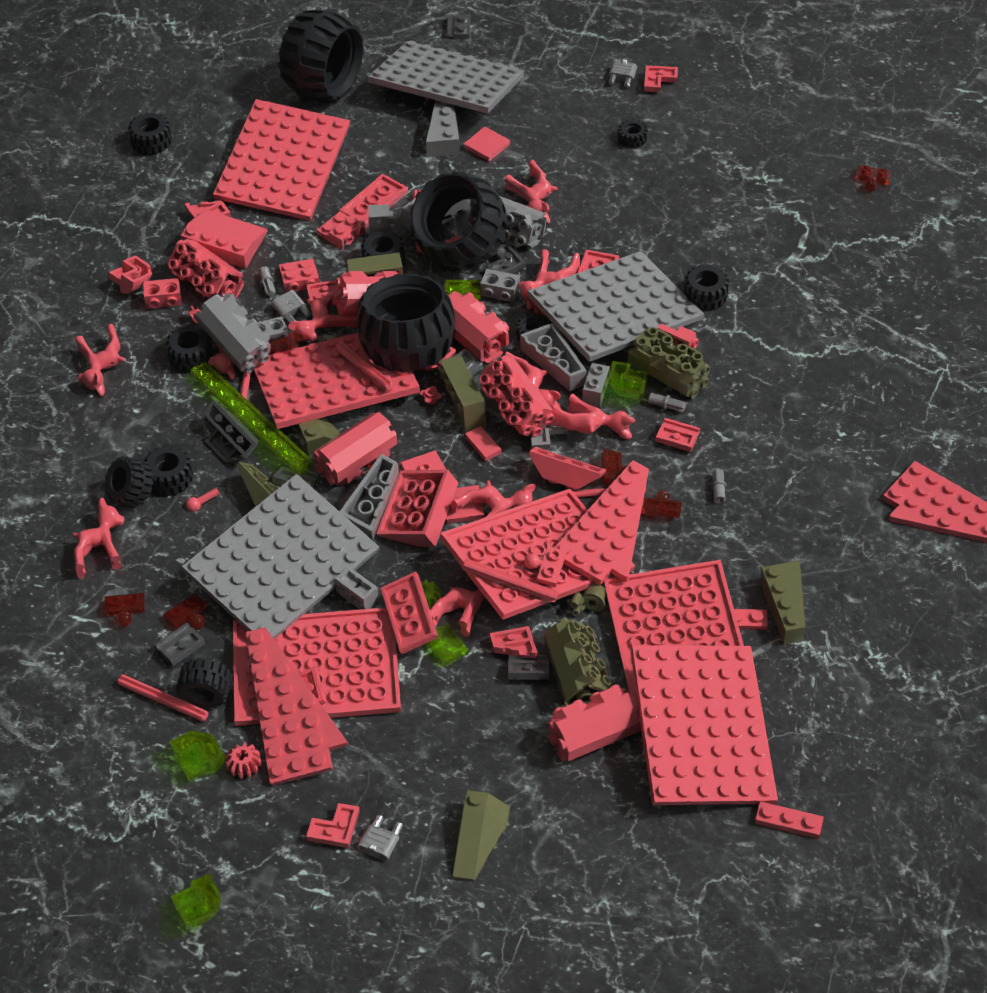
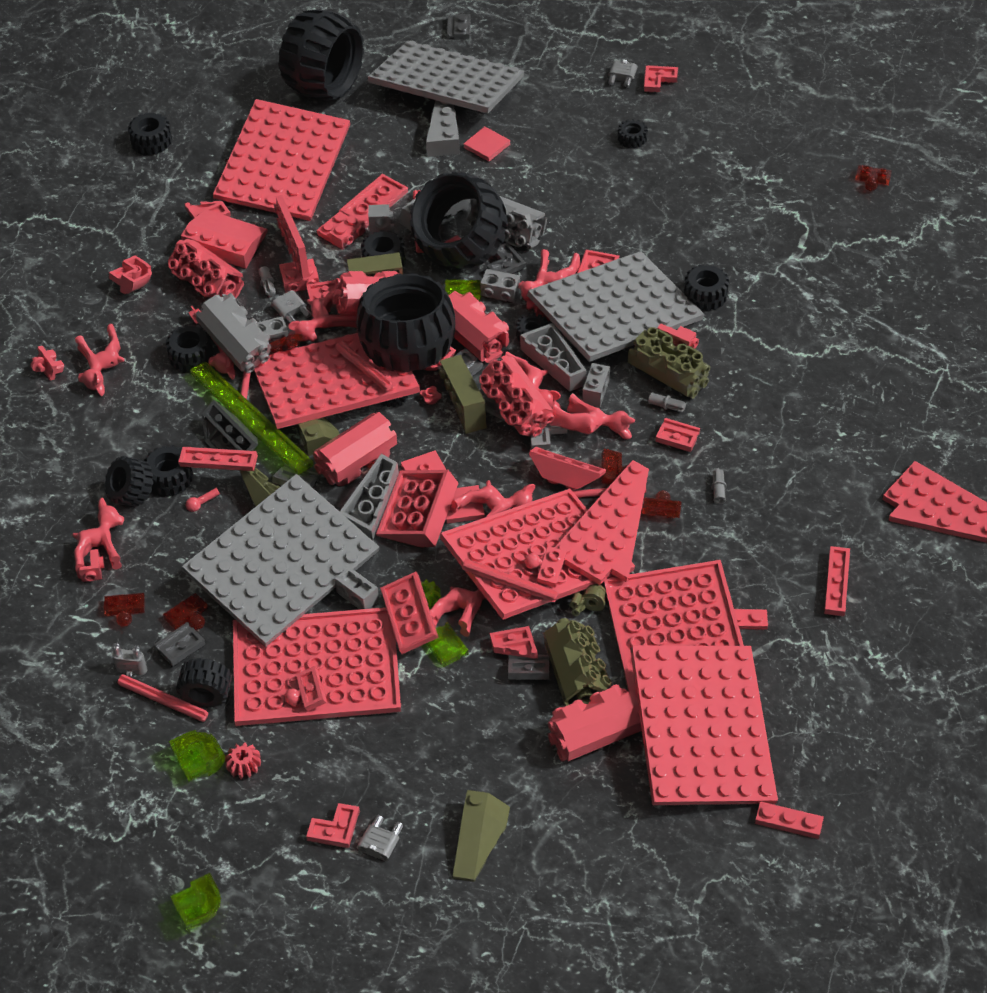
(47, 363): none -> coral hips
(92, 572): none -> coral bracket
(129, 660): none -> light grey piece
(162, 293): coral brick -> none
(218, 458): none -> coral plate
(291, 236): none -> coral plate
(292, 720): coral wing -> none
(483, 443): coral tile -> none
(534, 194): coral animal -> none
(627, 382): clear neon green brick -> none
(785, 599): olive wedge -> none
(837, 581): none -> coral plate

